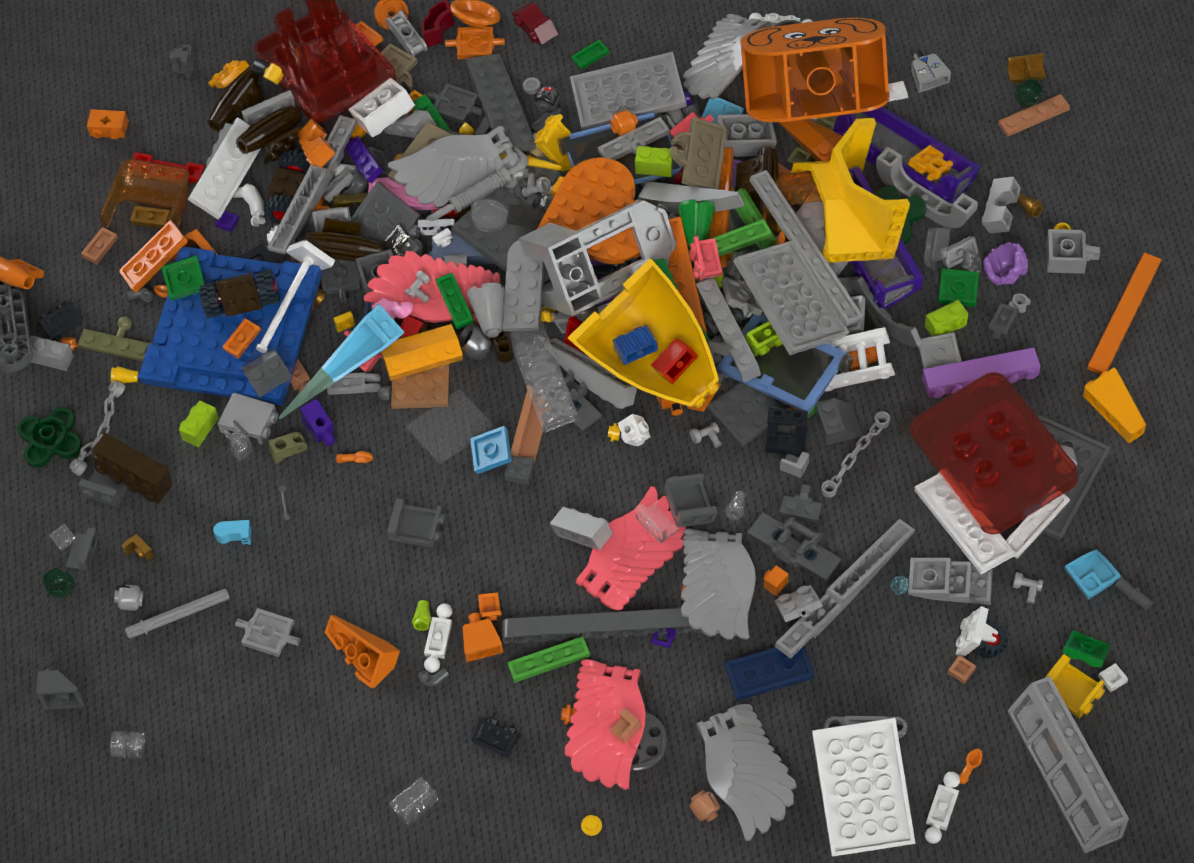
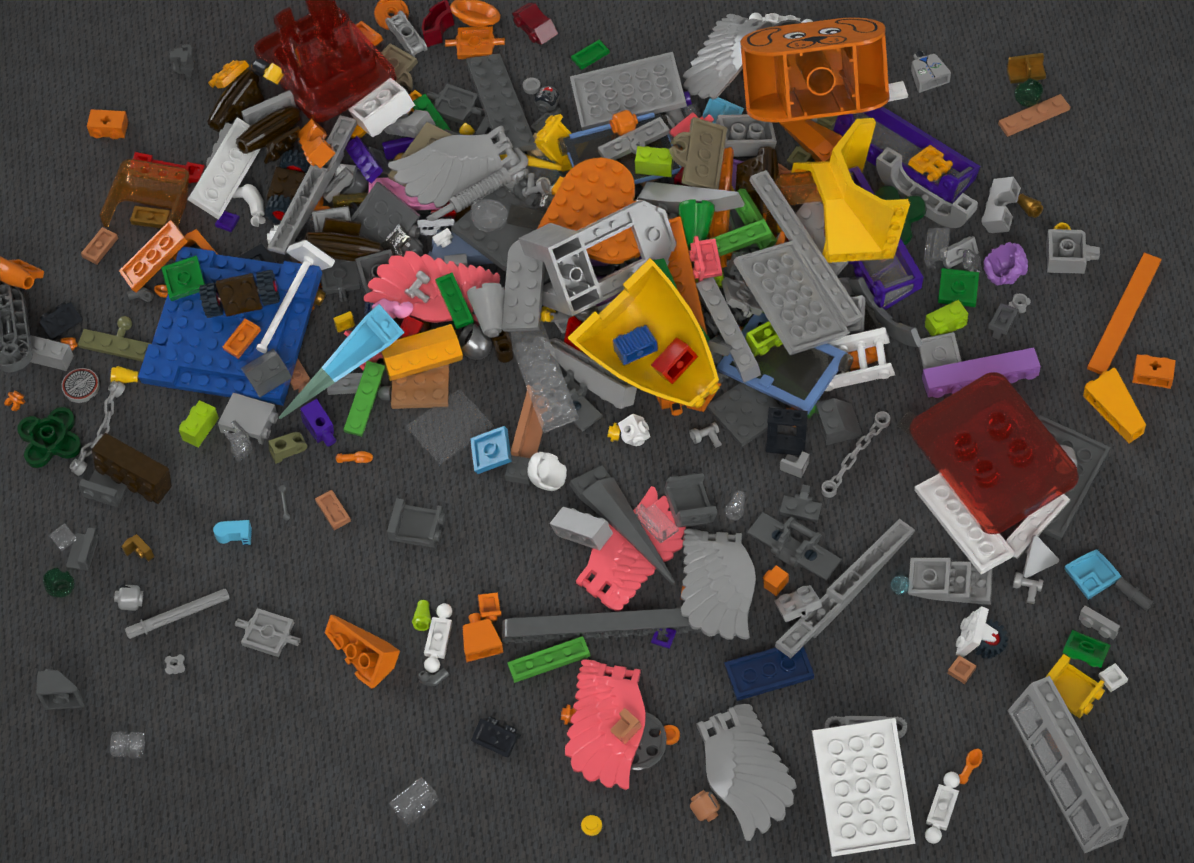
(16, 398): none -> orange plate
(80, 385): none -> tile
(179, 668): none -> light grey plate
(332, 510): none -> nougat plate
(364, 398): none -> bright green plate
(397, 146): none -> dark purple panel
(546, 471): none -> white piece
(606, 499): none -> dark grey plate
(672, 734): none -> orange tile
(1038, 557): none -> light grey piece
(1097, 621): none -> light grey plate
(1153, 371): none -> orange brick

